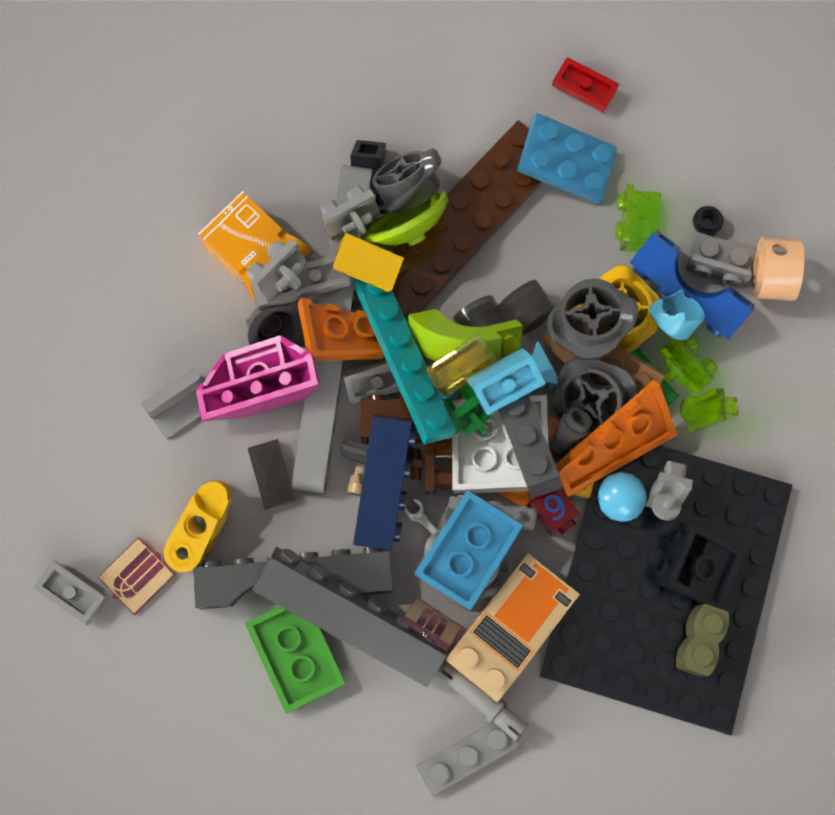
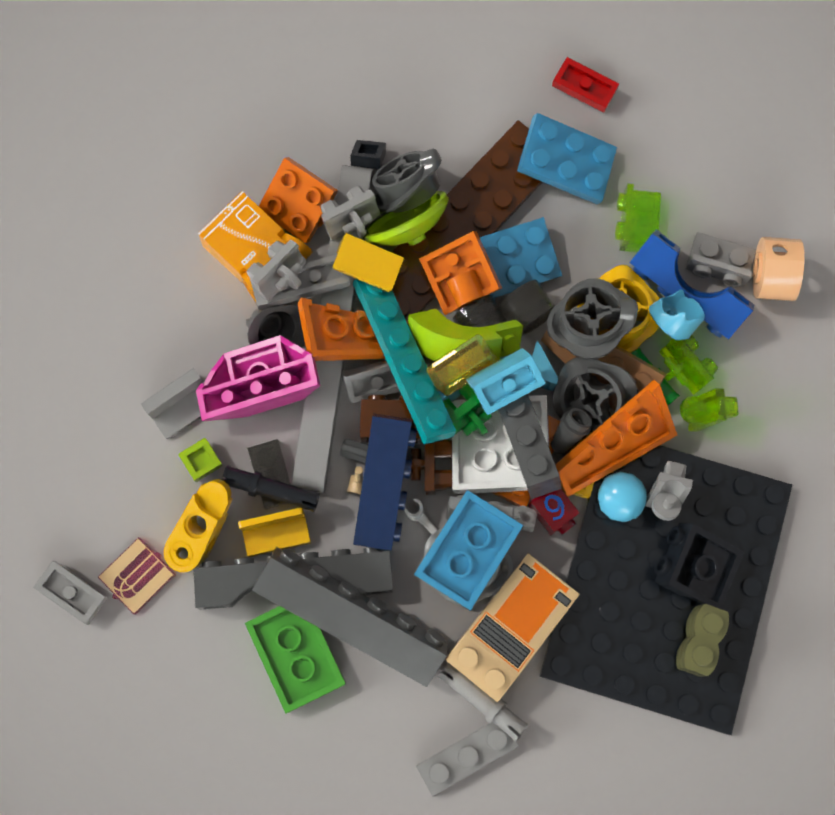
(200, 460): none -> lime plate
(257, 484): none -> black pin
(279, 529): none -> yellow panel
(296, 199): none -> orange plate
(431, 624): piece -> none
(460, 273): none -> orange plate
(521, 255): none -> dark azure plate
(710, 213): black plate -> none

